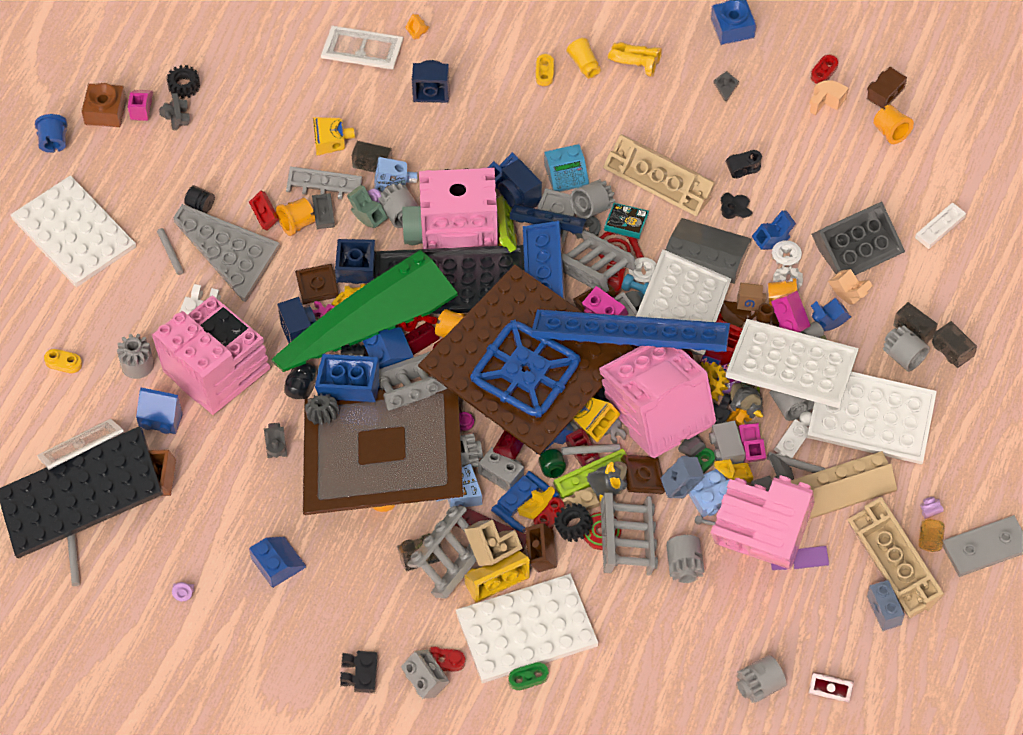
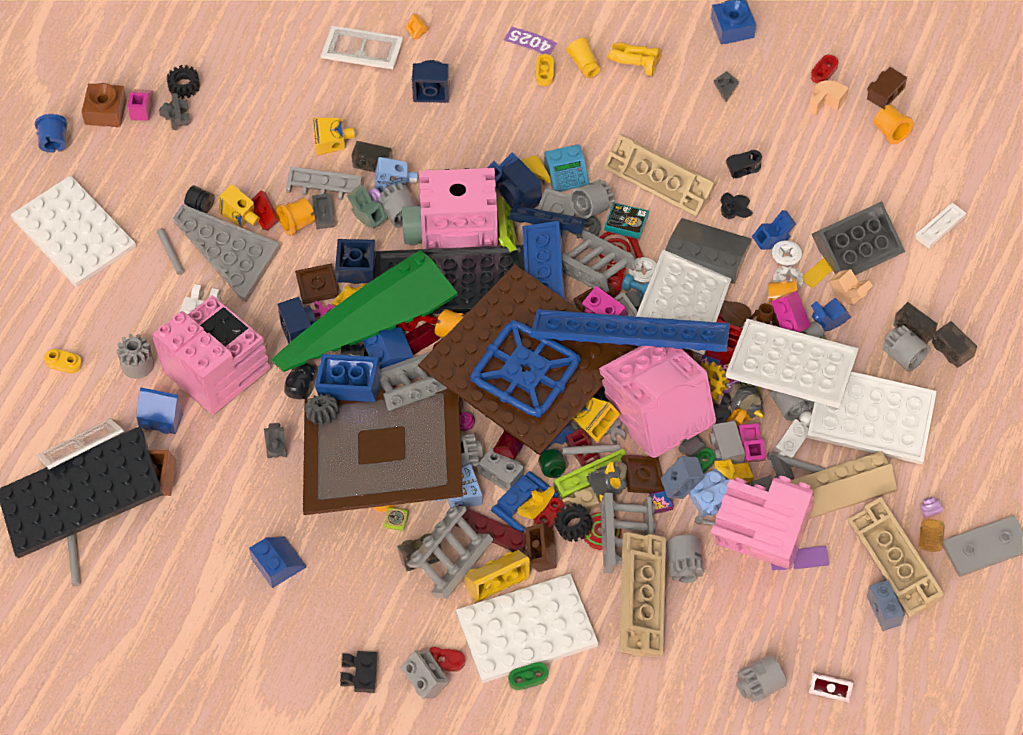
(182, 591): lavender plate -> none
(237, 207): none -> yellow torso
(396, 519): none -> tile
(489, 544): tan brick -> none
(530, 40): none -> medium lavender sticker
(537, 168): none -> yellow slope
(642, 595): none -> tan slope
(661, 502): none -> tile
(750, 296): medium nougat brick -> none
(817, 273): none -> yellow sticker

